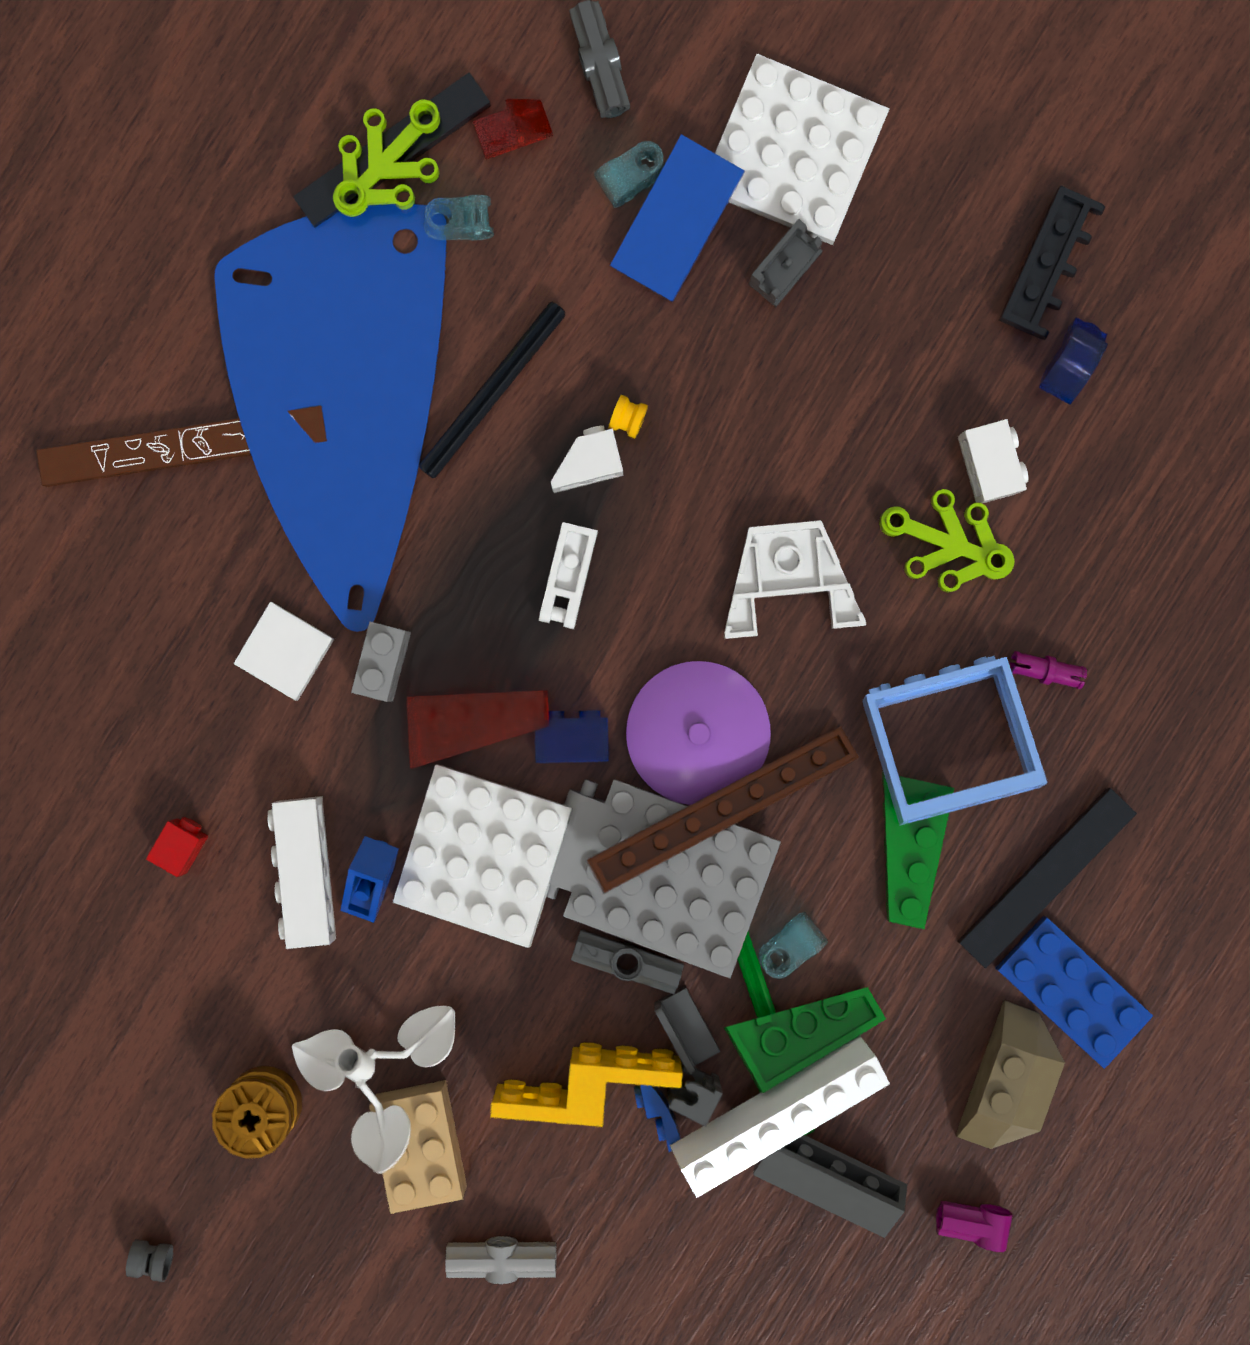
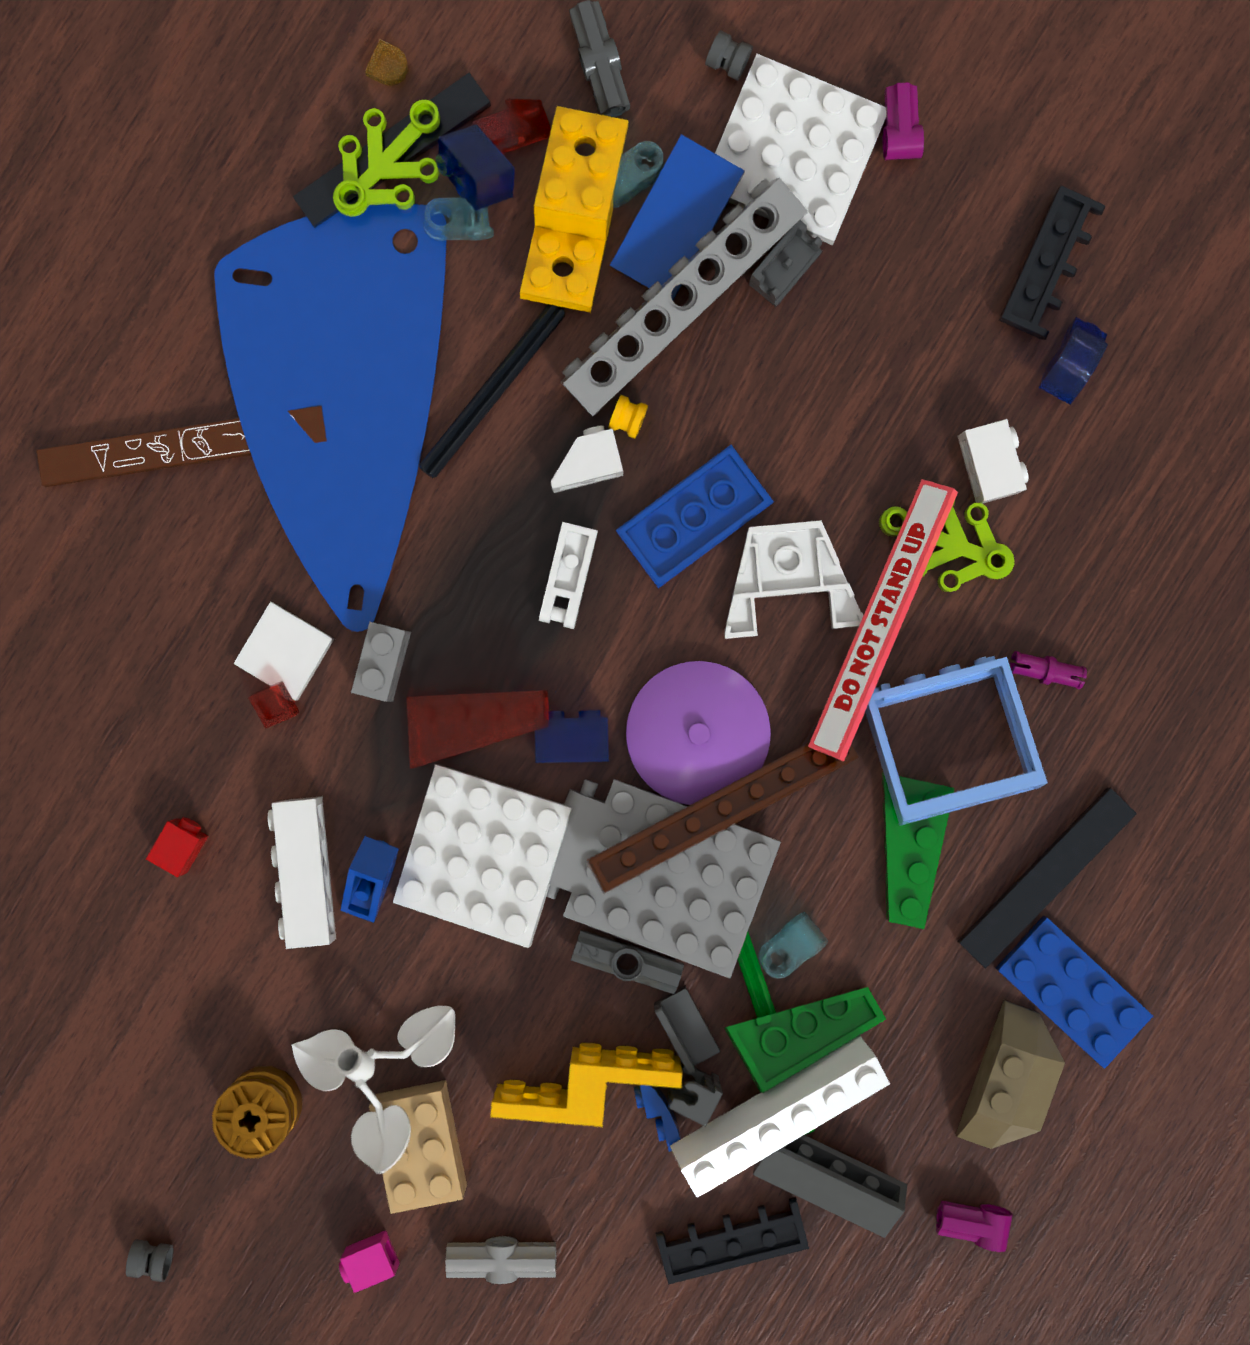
(273, 704): none -> clear red tile
(368, 1262): none -> dark pink brick
(387, 64): none -> clear yellow tile
(475, 167): none -> clear blue brick
(573, 208): none -> yellow bracket
(694, 516): none -> blue tile
(729, 55): none -> dark grey wheel
(733, 1245): none -> black hinge
(783, 213): none -> light grey brick
(883, 619): none -> tile
(902, 134): none -> magenta piece

